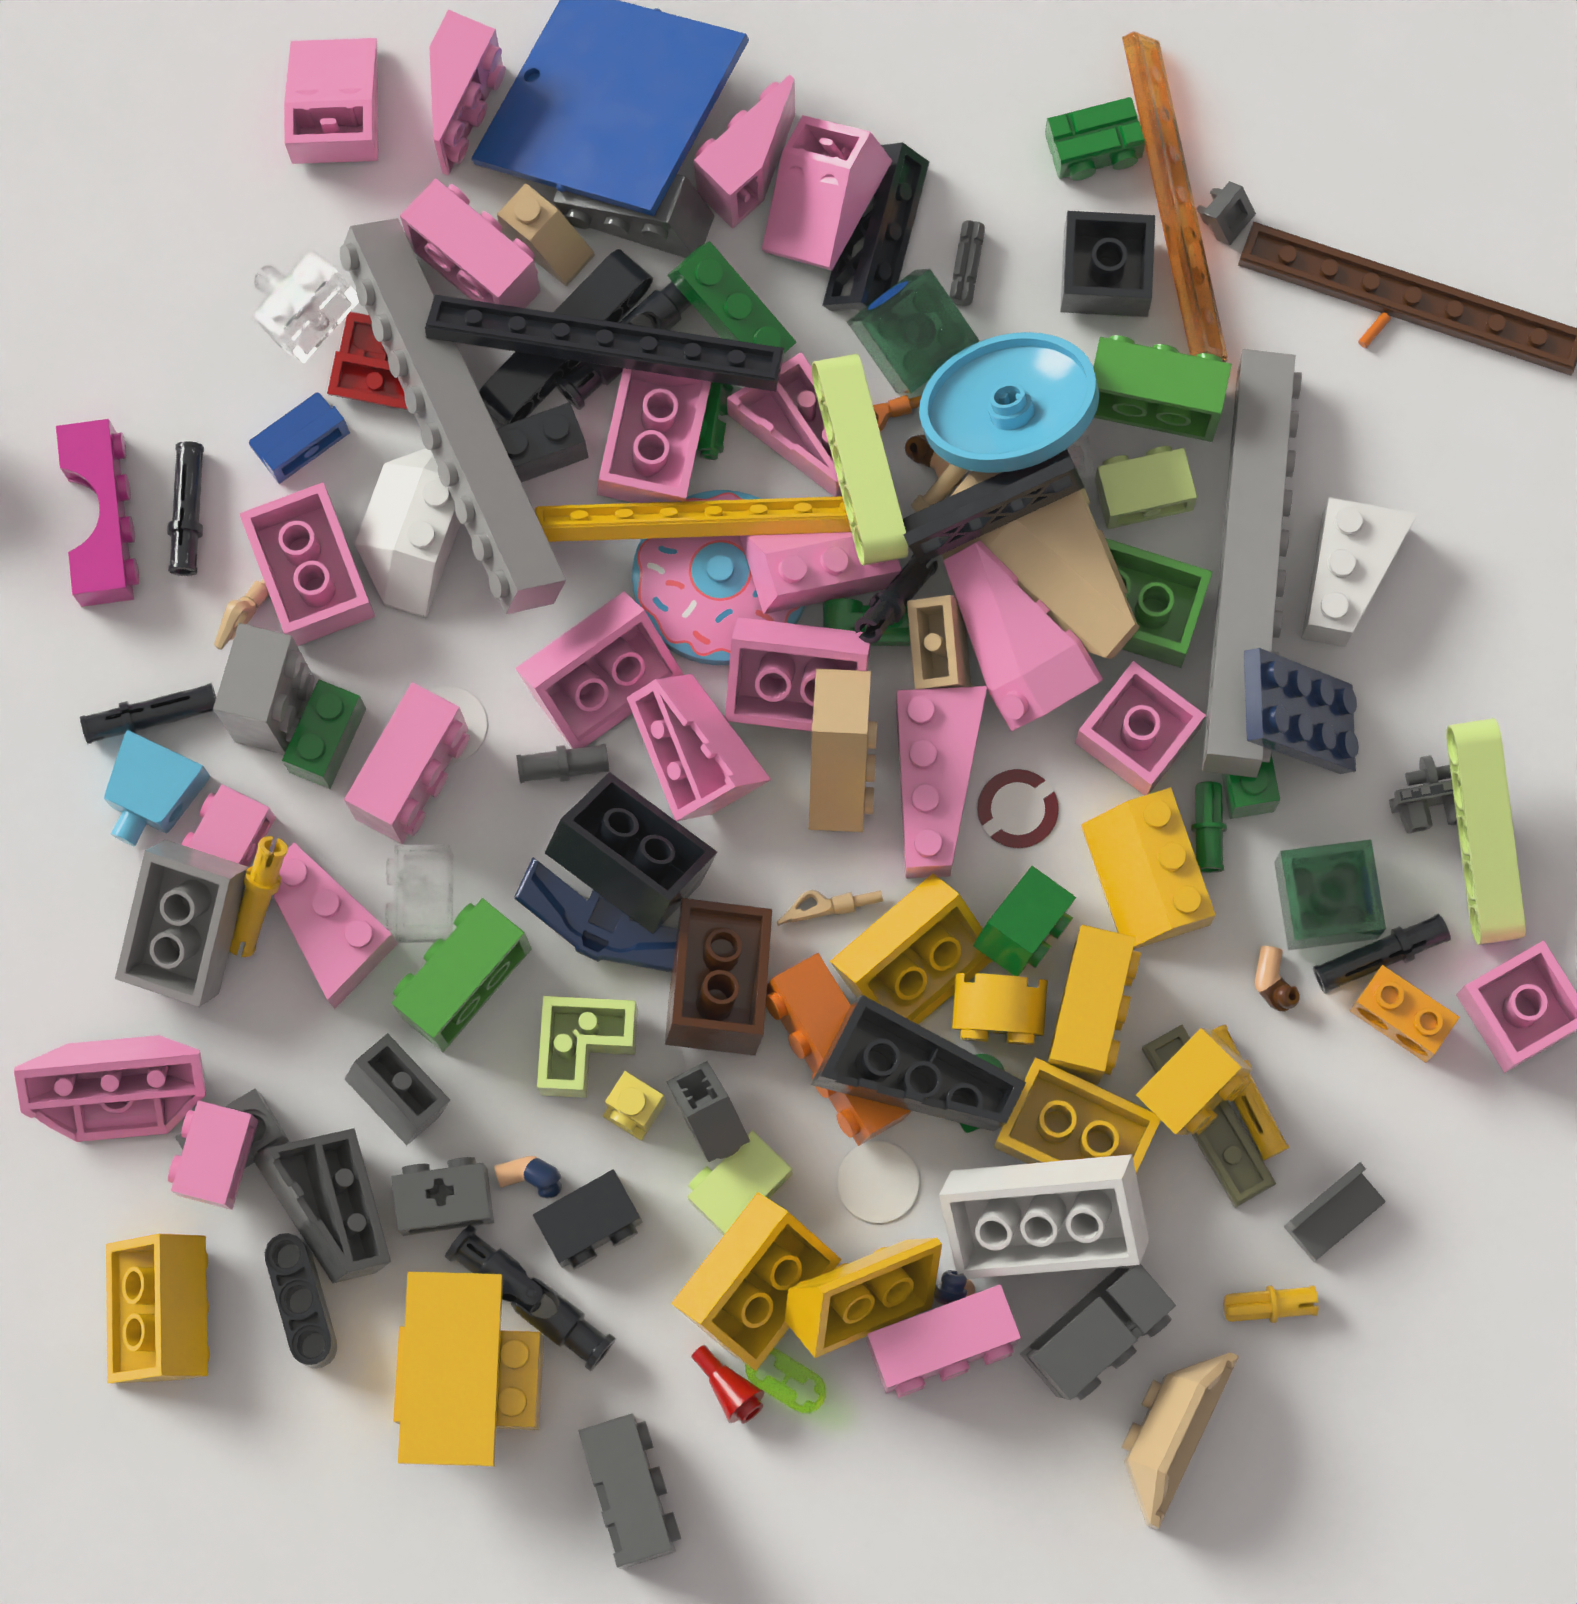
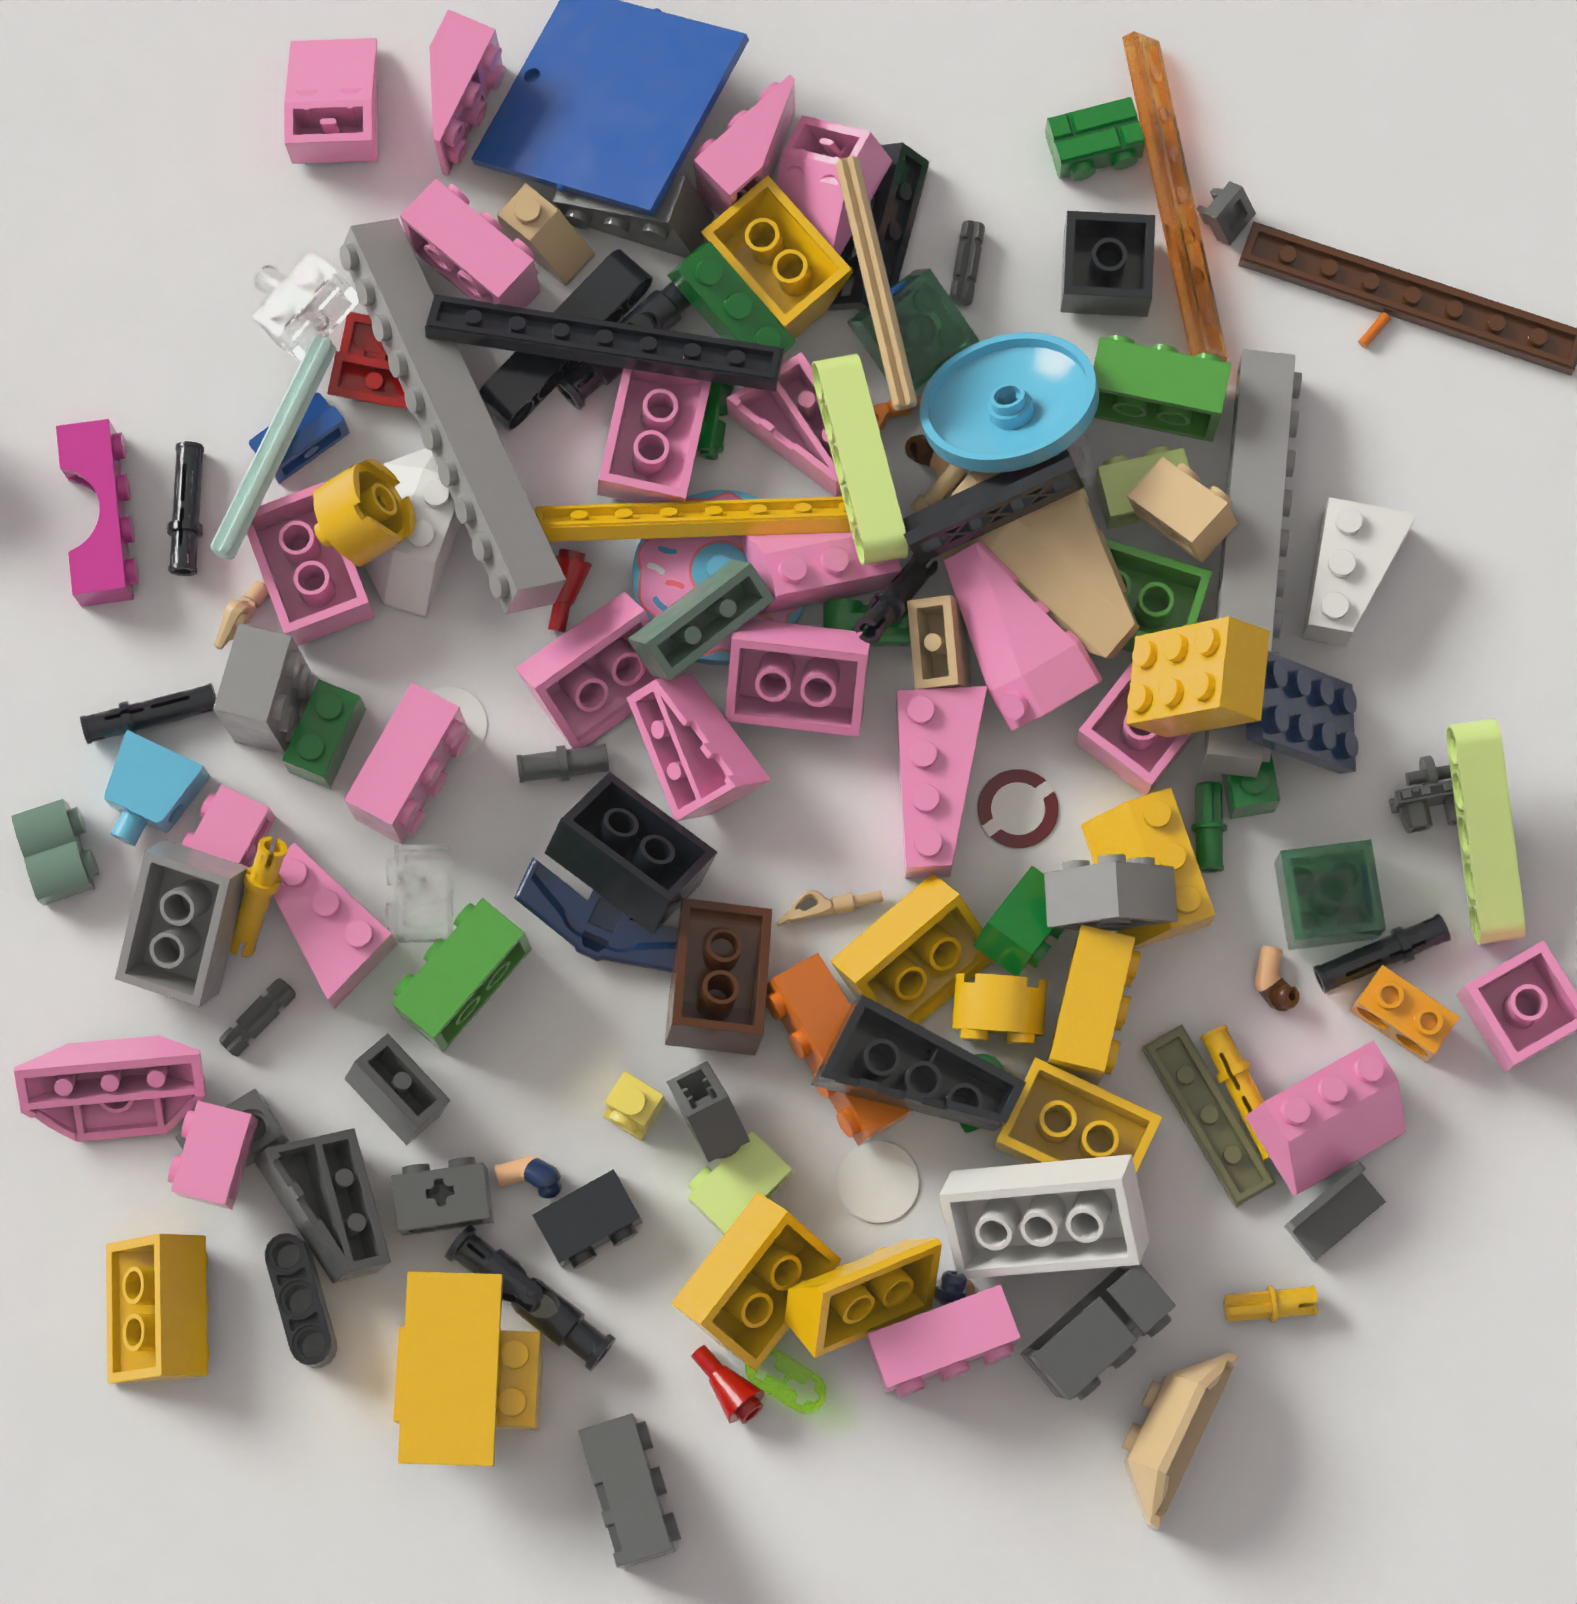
(54, 851): none -> sand green brick
(257, 1017): none -> dark grey axle
(273, 448): none -> light aqua axle
(362, 512): none -> yellow brick
(544, 442): black brick -> none
(574, 1030): yellowish green brick -> none
(575, 572): none -> red cone
(701, 619): none -> sand green brick
(779, 255): none -> yellow slope
(840, 751): tan wedge -> none
(876, 283): none -> tan axle
(1110, 894): none -> light grey brick
(1183, 508): none -> tan brick
(1195, 1083): yellow brick -> none
(1198, 677): none -> yellow brick
(1331, 1118): none -> bright pink slope

